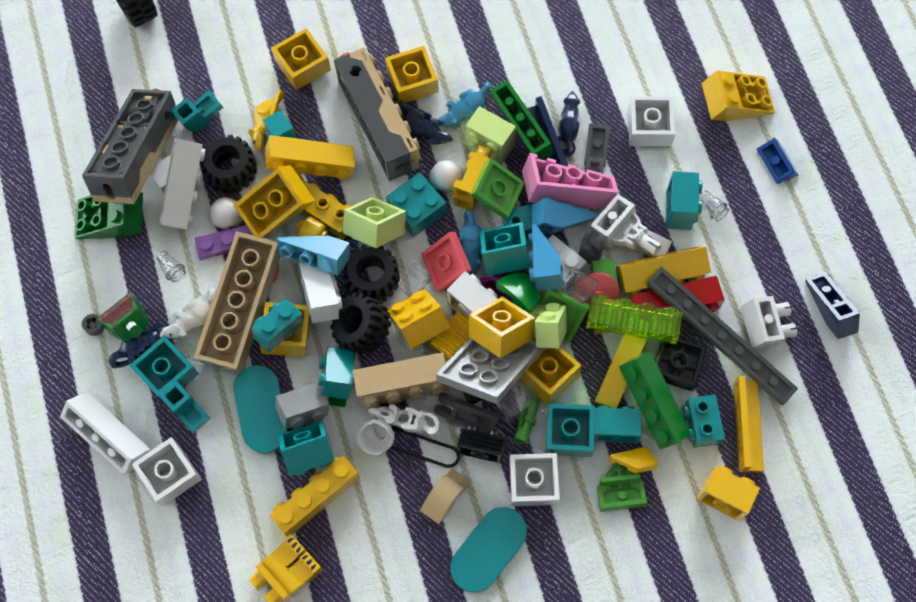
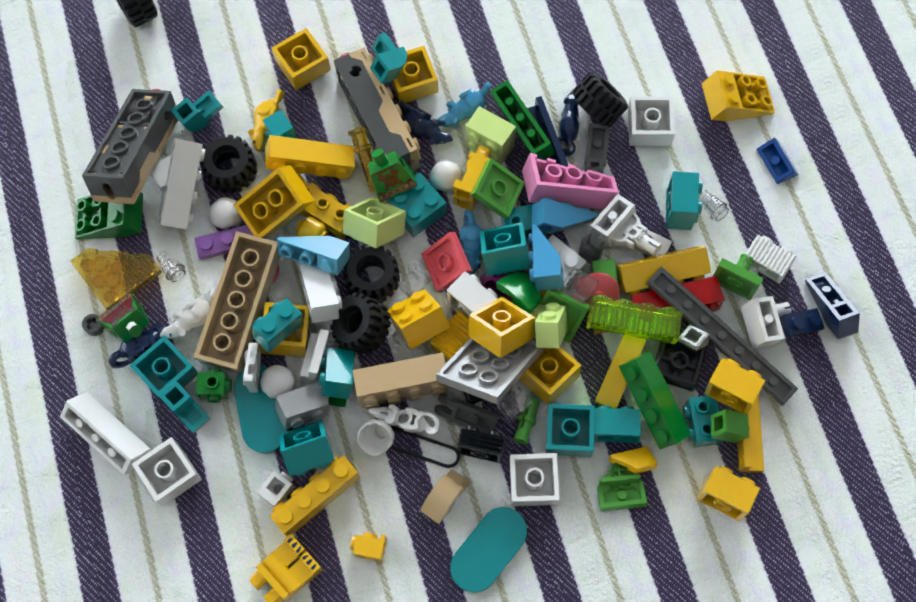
(114, 273): none -> clear yellow plate
(213, 385): none -> green brick
(252, 367): none -> white wing
(267, 490): none -> white brick
(277, 380): none -> white hair
(313, 355): none -> white slope
(362, 149): none -> clear yellow pin
(369, 546): none -> yellow brick
(388, 59): none -> teal brick
(390, 174): none -> green torso
(600, 99): none -> black tyre
(694, 338): none -> light grey slope
(729, 426): none -> bright green brick
(734, 386): none -> yellow brick
(738, 277): none -> bright green tile
(770, 258): none -> white brick
(801, 323): none -> dark blue plate

